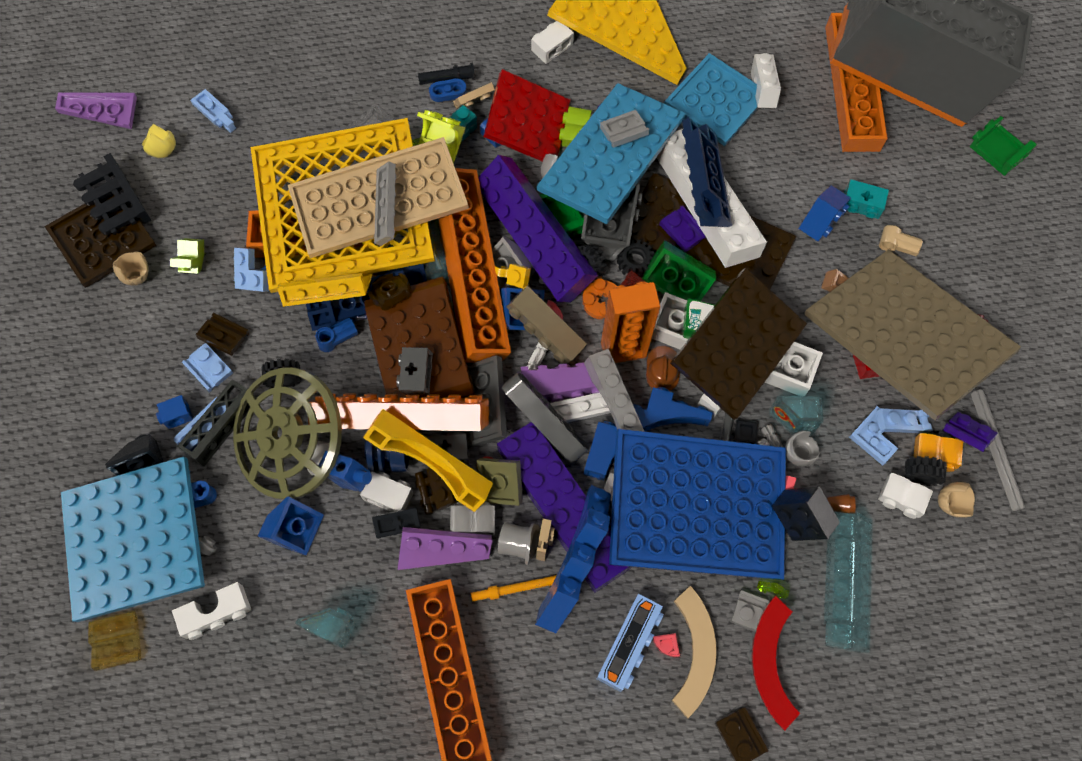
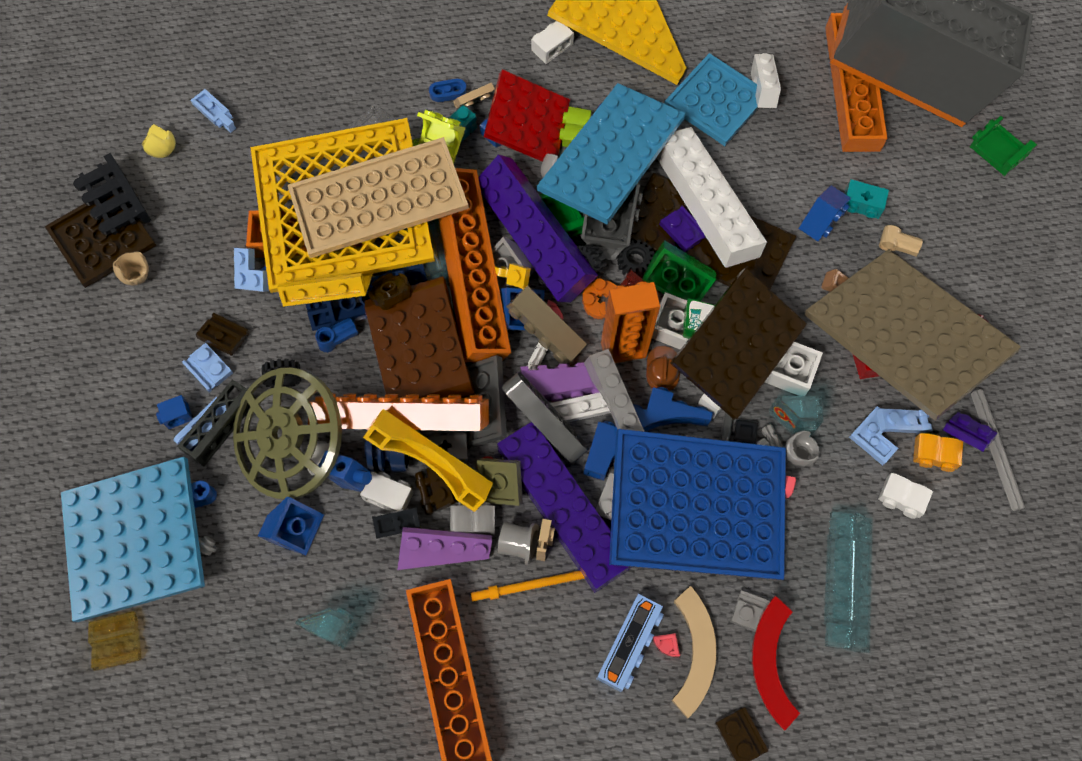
(106, 108): medium lavender wing -> none
(136, 455): black slope -> none
(189, 256): brick -> none
(231, 605): white arch -> none
(385, 204): light grey plate -> none
(420, 380): dark grey brick -> none
(456, 72): black pin -> none
(577, 562): blue arch -> none
(624, 128): light grey plate -> none
(706, 175): dark blue slope -> none
(773, 587): clear neon green tile -> none
(806, 514): black brick -> none
(843, 503): dark orange cone -> none
(925, 470): black tyre -> none
(957, 499): tan hair -> none

